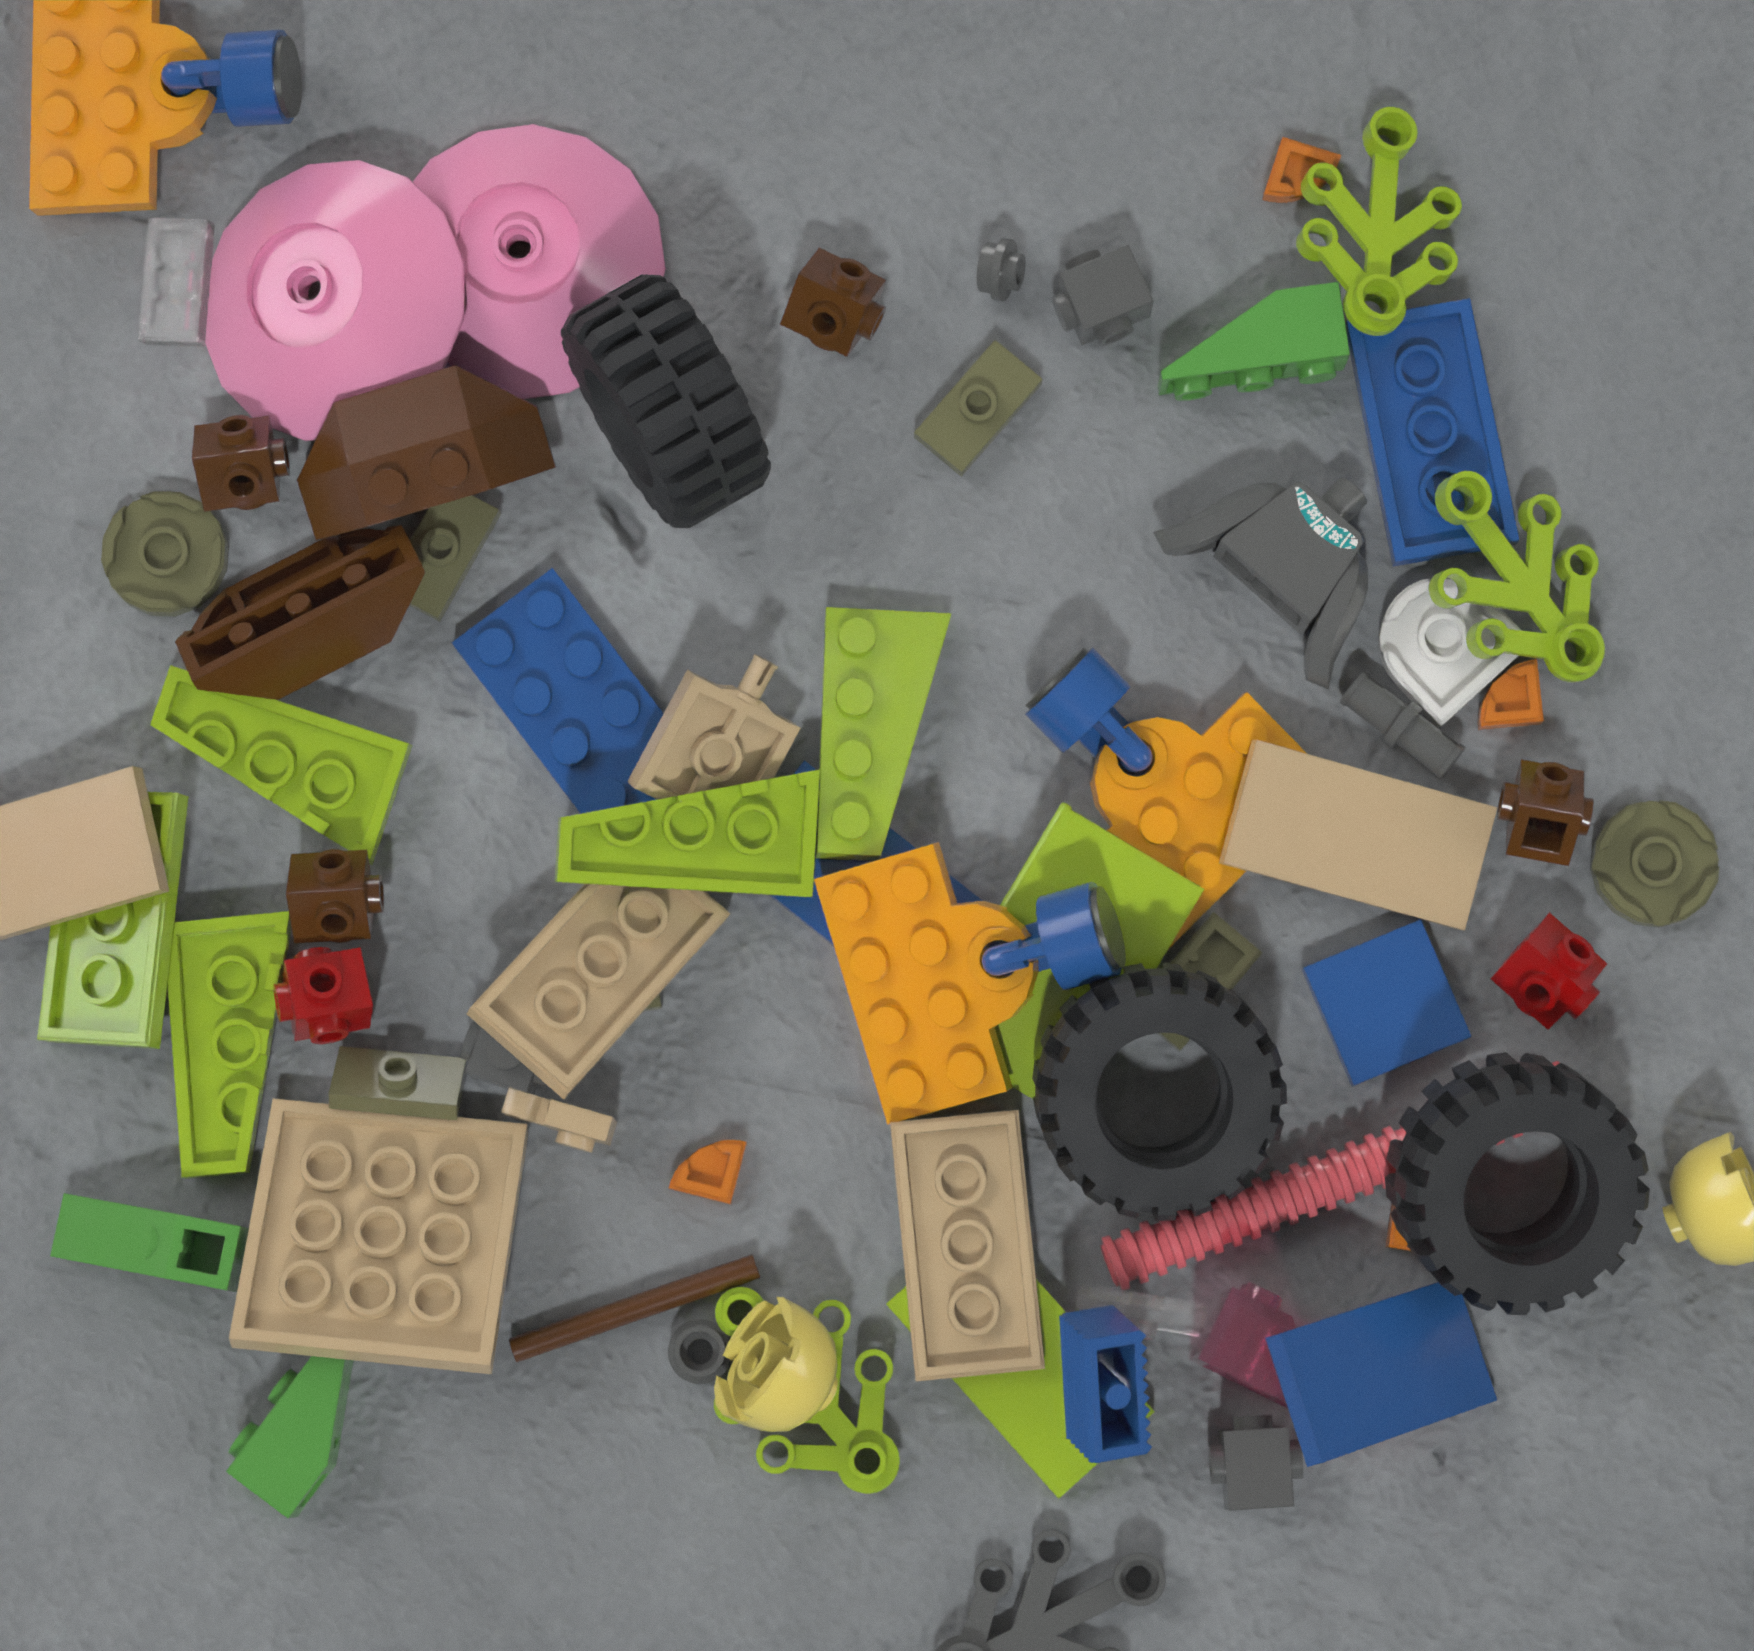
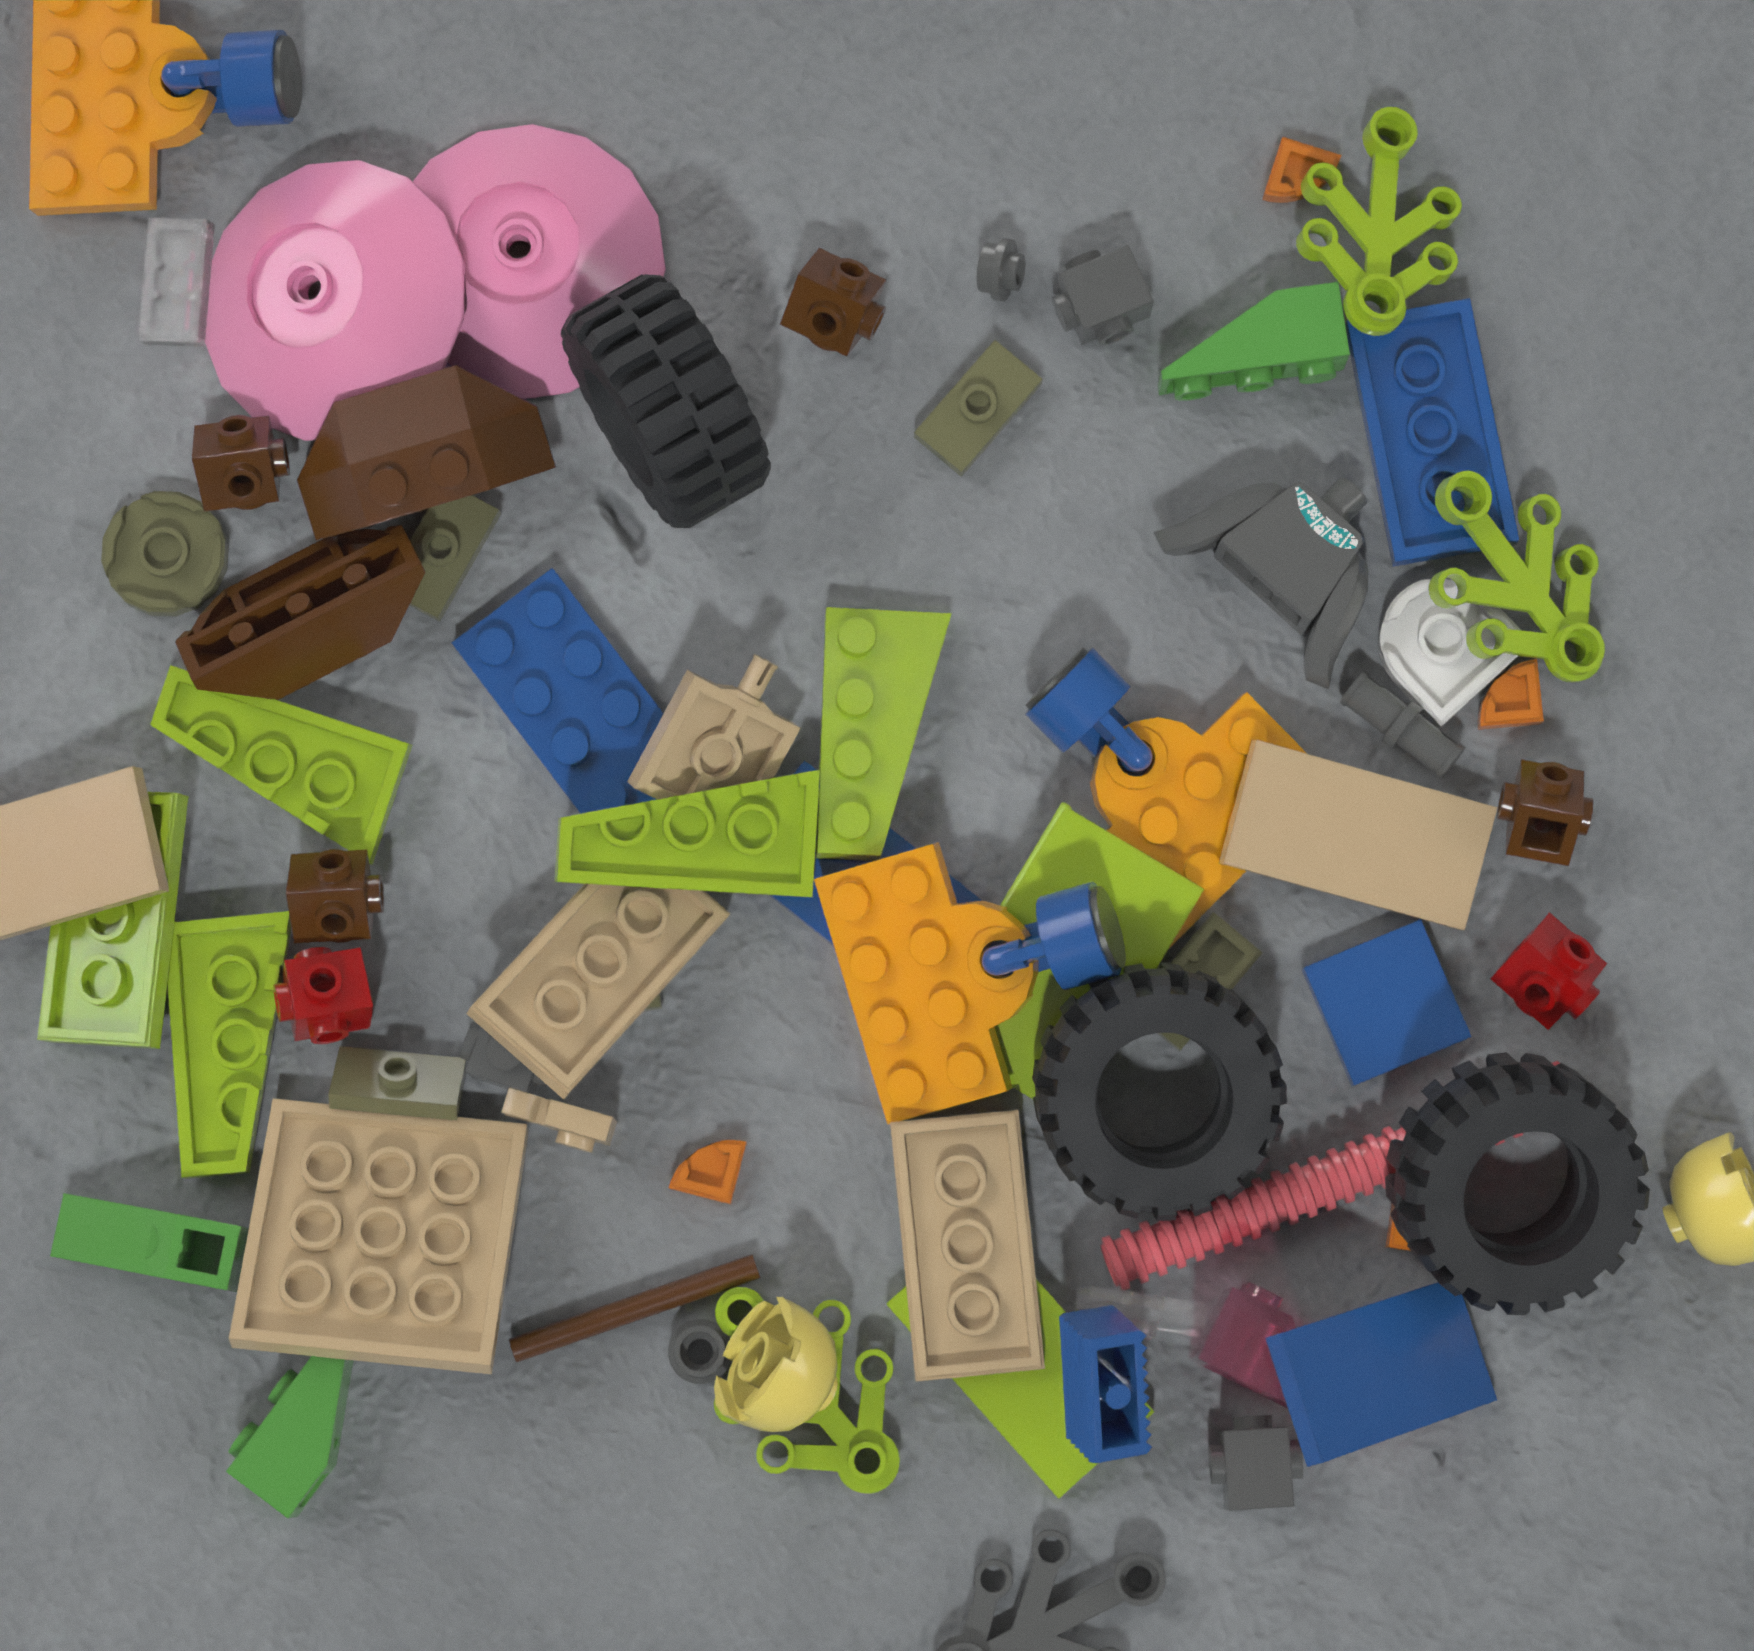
(1655, 863): olive tile -> none

